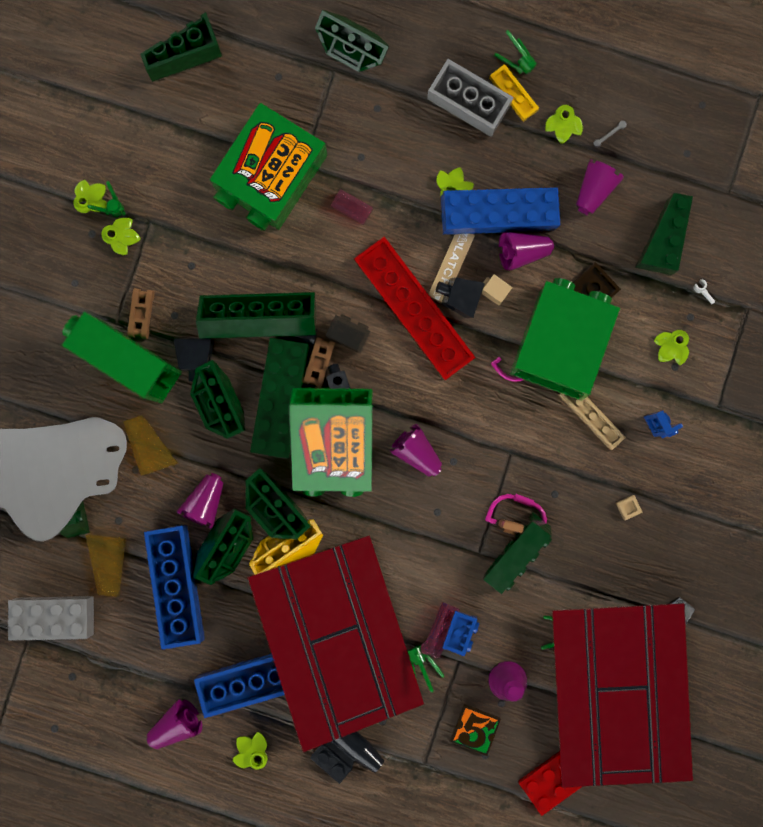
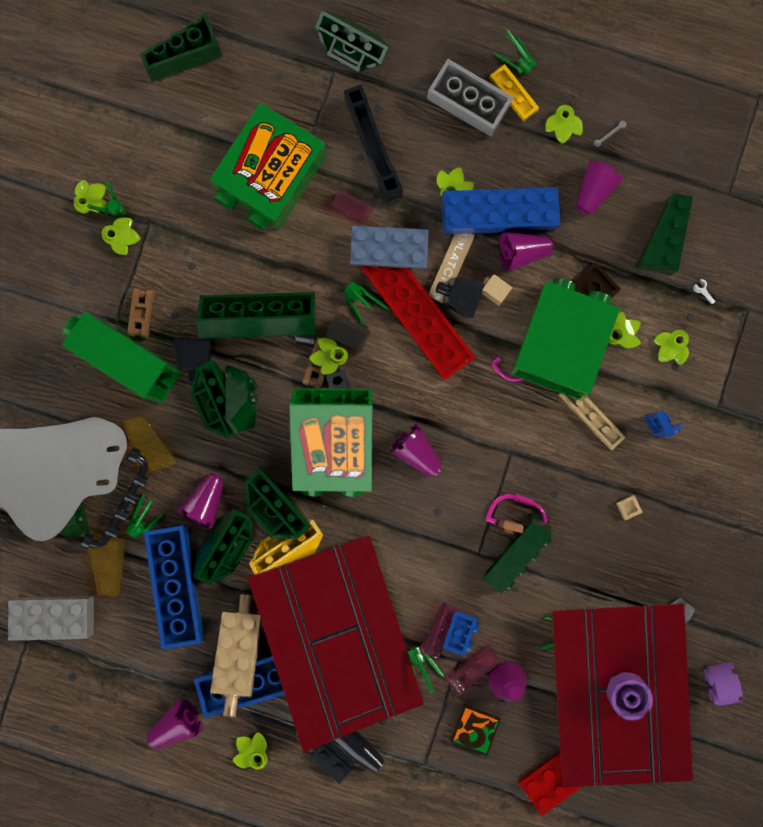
(129, 498): none -> black bar
(136, 525): none -> green plant
(236, 655): none -> tan plate
(240, 399): none -> dark green wedge
(283, 371): dark green brick -> none
(326, 356): none -> lime plate
(354, 293): none -> green plant
(369, 136): none -> black arch
(389, 247): none -> sand blue plate
(473, 669): none -> clear pink plate
(626, 332): none -> lime plate
(639, 698): none -> medium lavender brick
(724, 685): none -> medium lavender brick

